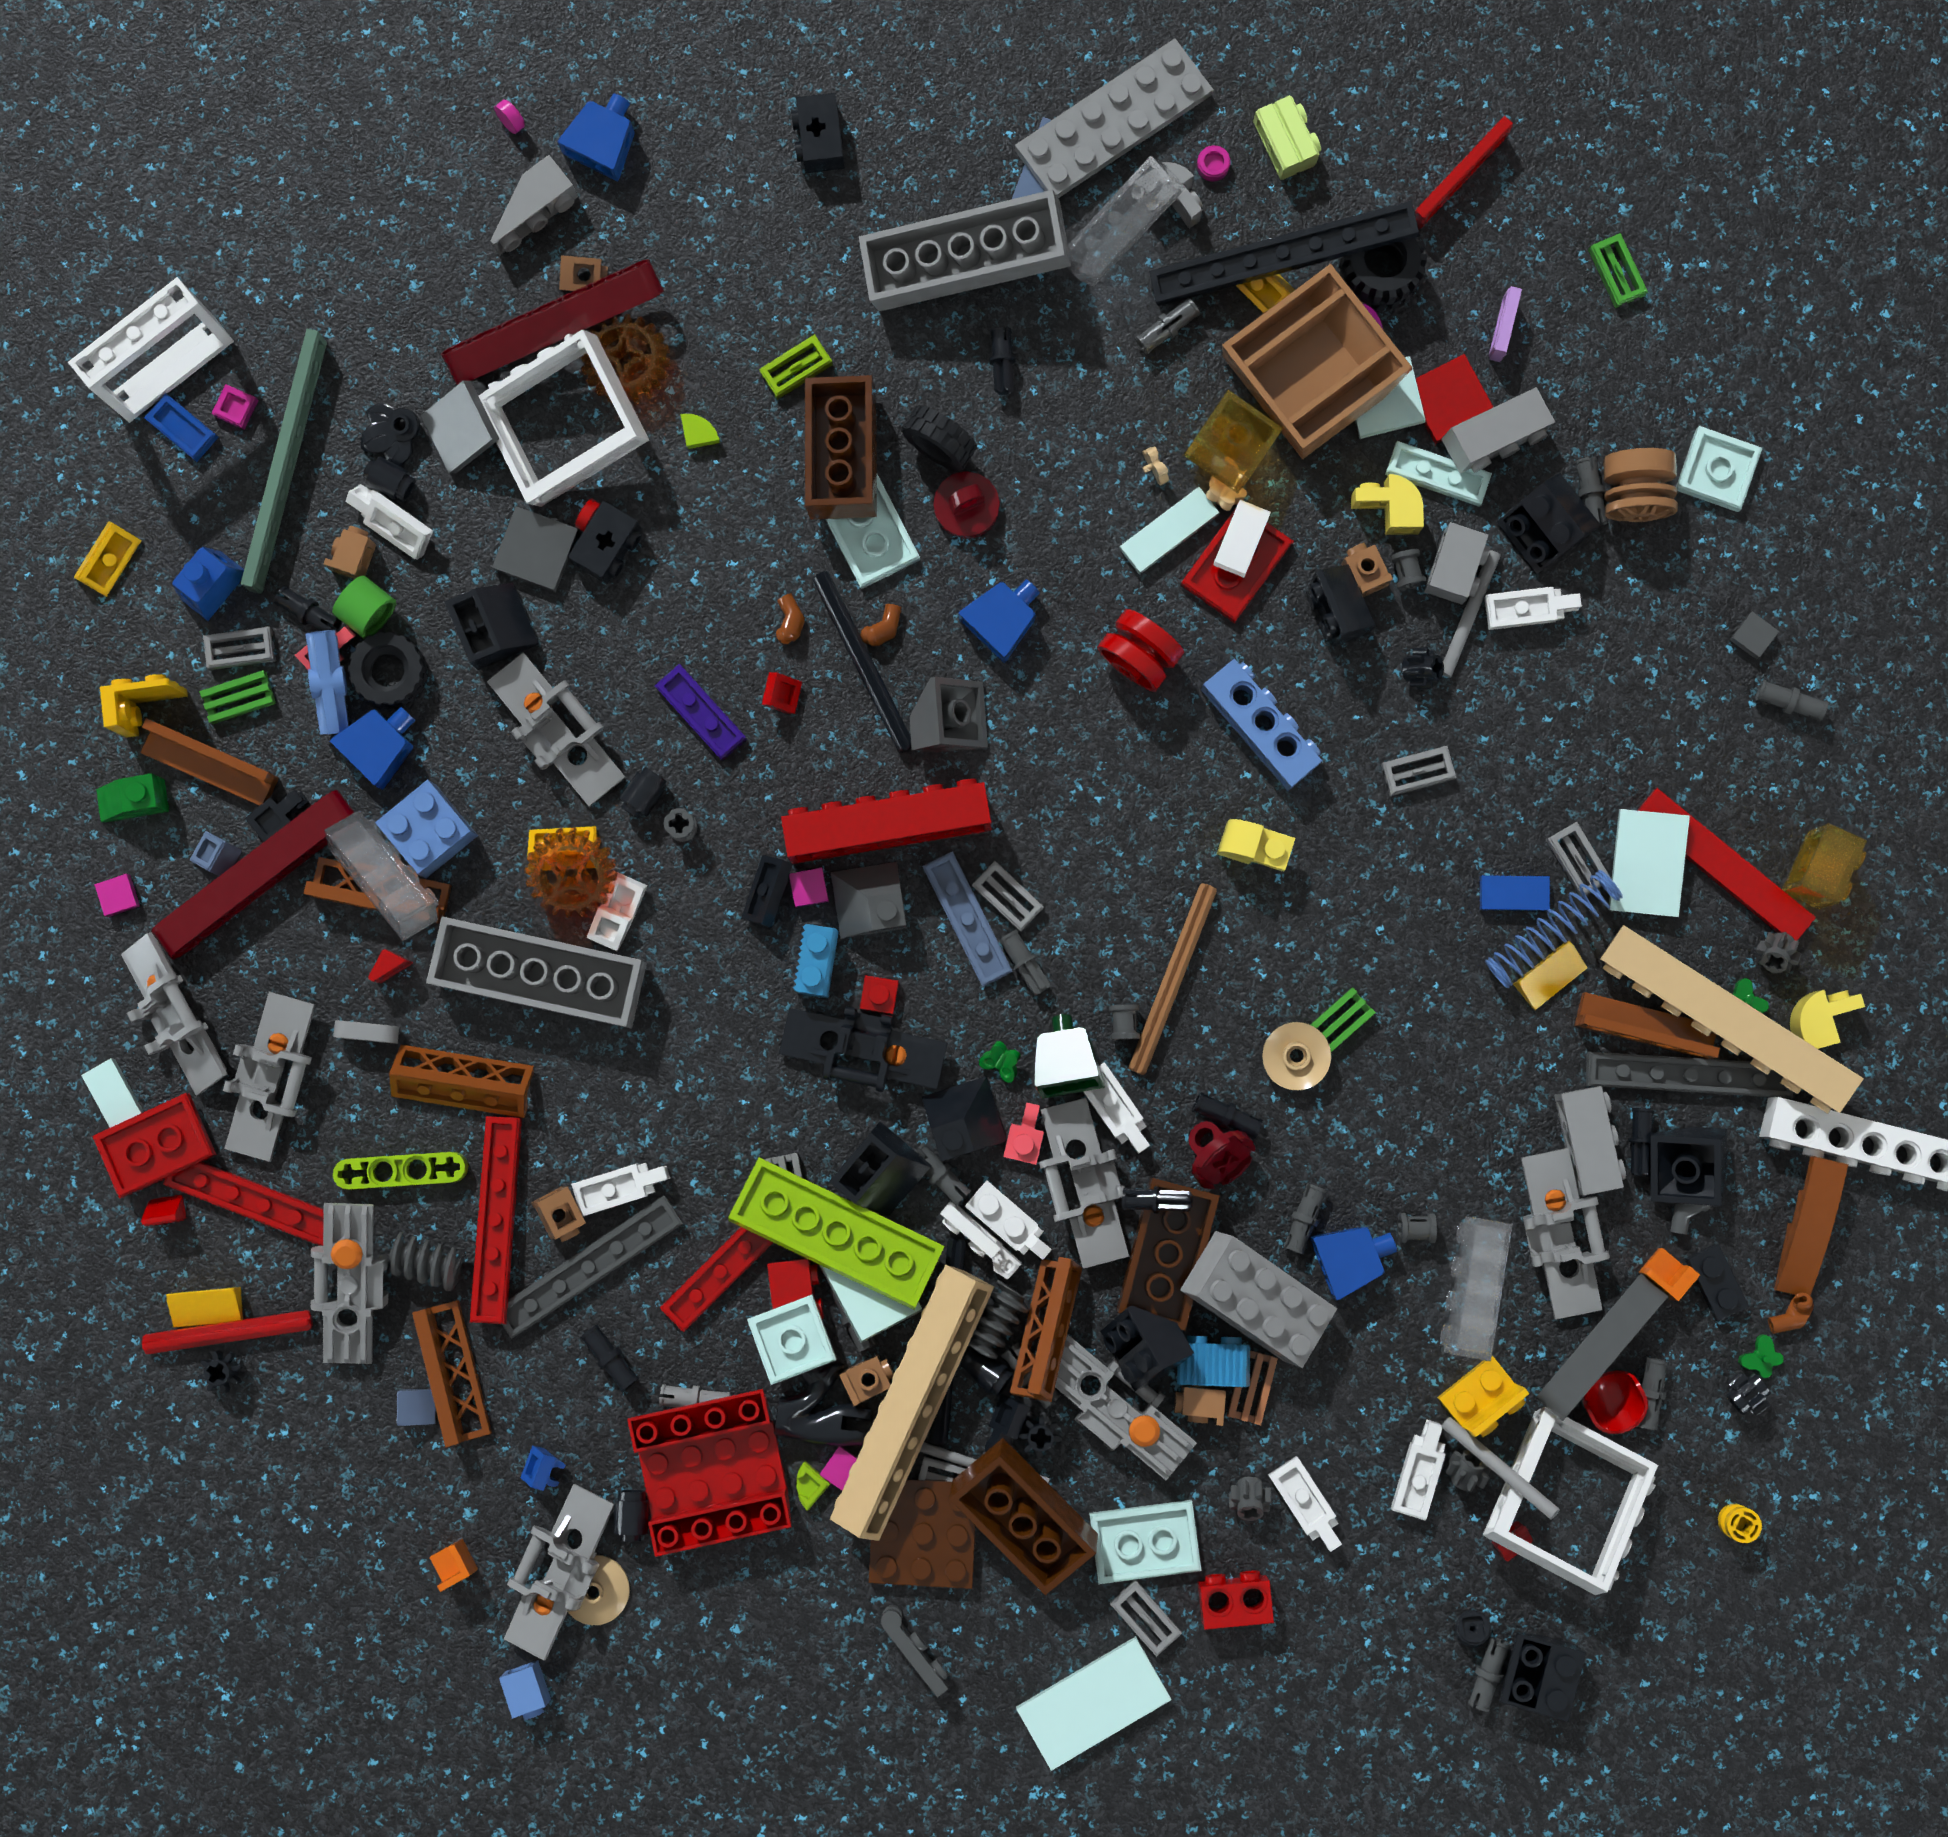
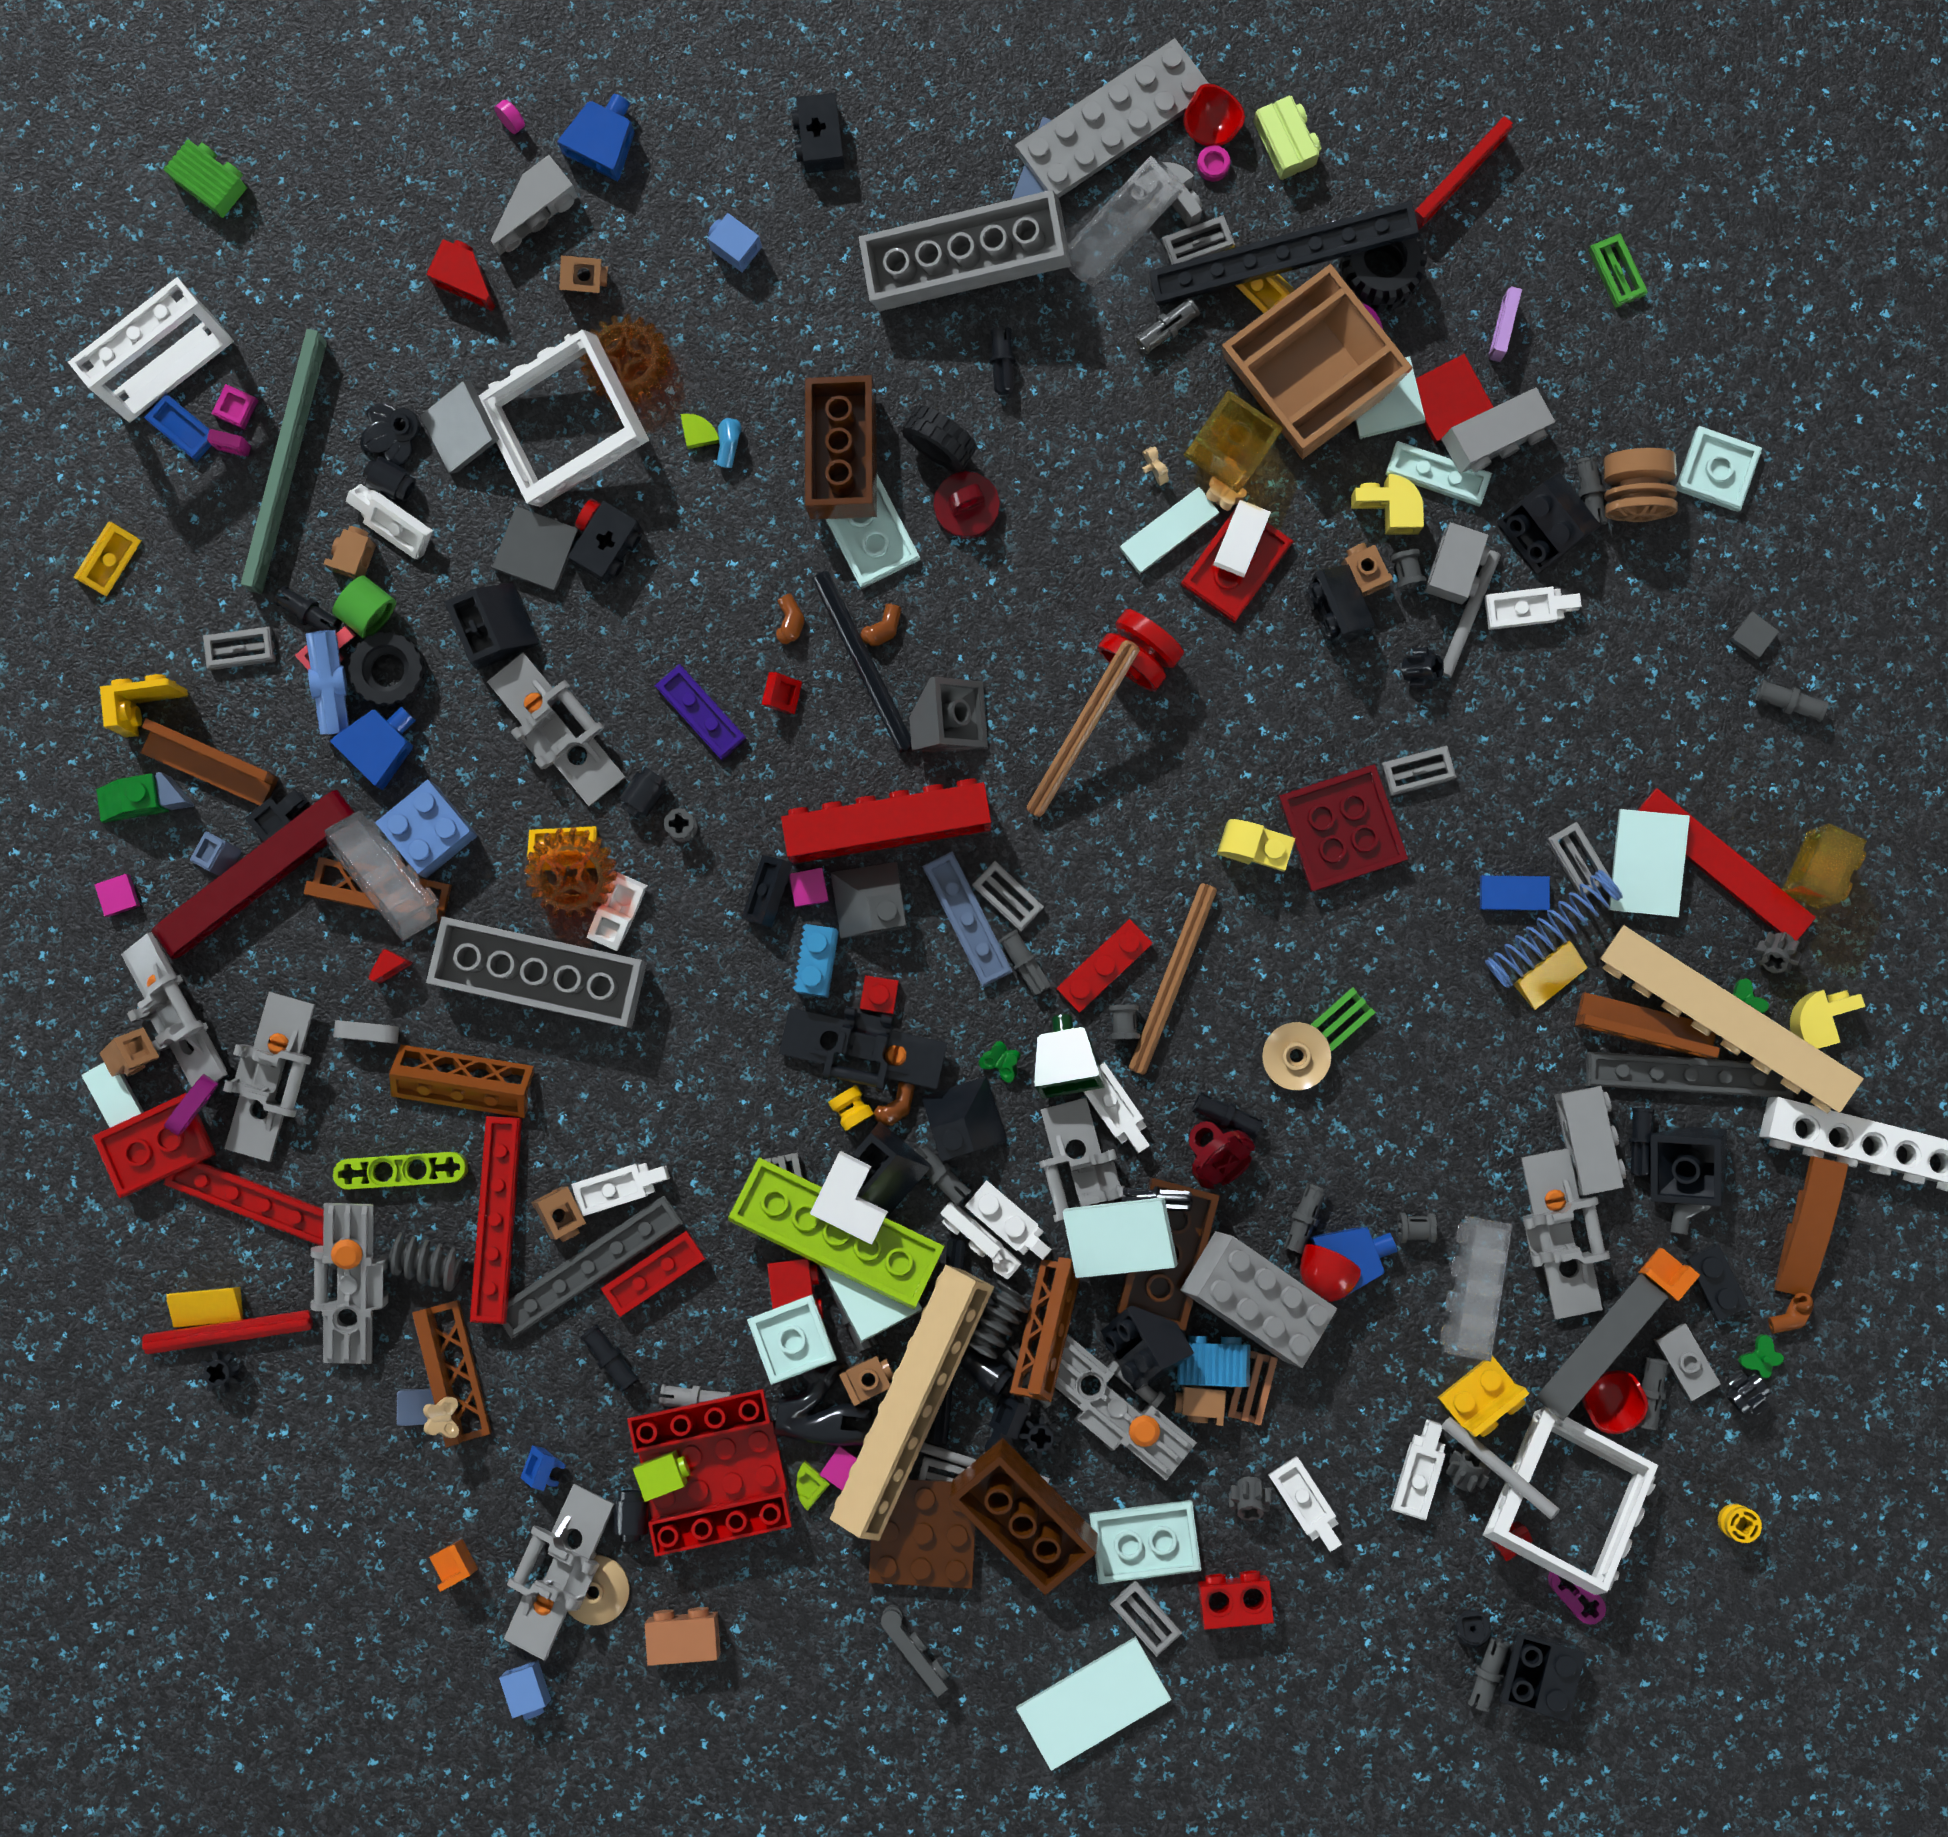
(129, 1053): none -> medium nougat brick
(164, 1211): red slope -> none
(170, 794): none -> sand blue slope
(191, 1105): none -> magenta beam
(205, 178): none -> bright green brick
(207, 581): blue torso -> none
(210, 704): bright green tile -> none
(228, 443): none -> dark pink tile
(440, 1418): none -> tan piece
(460, 273): none -> red slope
(552, 321): dark red beam -> none
(653, 1273): none -> red plate
(661, 1475): none -> lime brick
(682, 1637): none -> nougat brick
(714, 1277): red tile -> none
(728, 433): none -> dark azure arm
(734, 242): none -> medium blue brick
(798, 380): lime tile -> none
(841, 1205): none -> white tile
(854, 1115): none -> yellow wheel
(897, 1109): none -> dark orange arm
(1001, 617): blue torso -> none
(1024, 1140): coral plate -> none
(1083, 728): none -> medium nougat axle
(1104, 966): none -> red plate
(1120, 1237): none -> light aqua tile
(1172, 253): none -> light grey tile
(1213, 116): none -> red helmet
(1220, 691): medium blue brick -> none
(1328, 1272): none -> red helmet
(1342, 828): none -> dark red plate
(1571, 1600): none -> magenta beam
(1687, 1362): none -> light grey plate

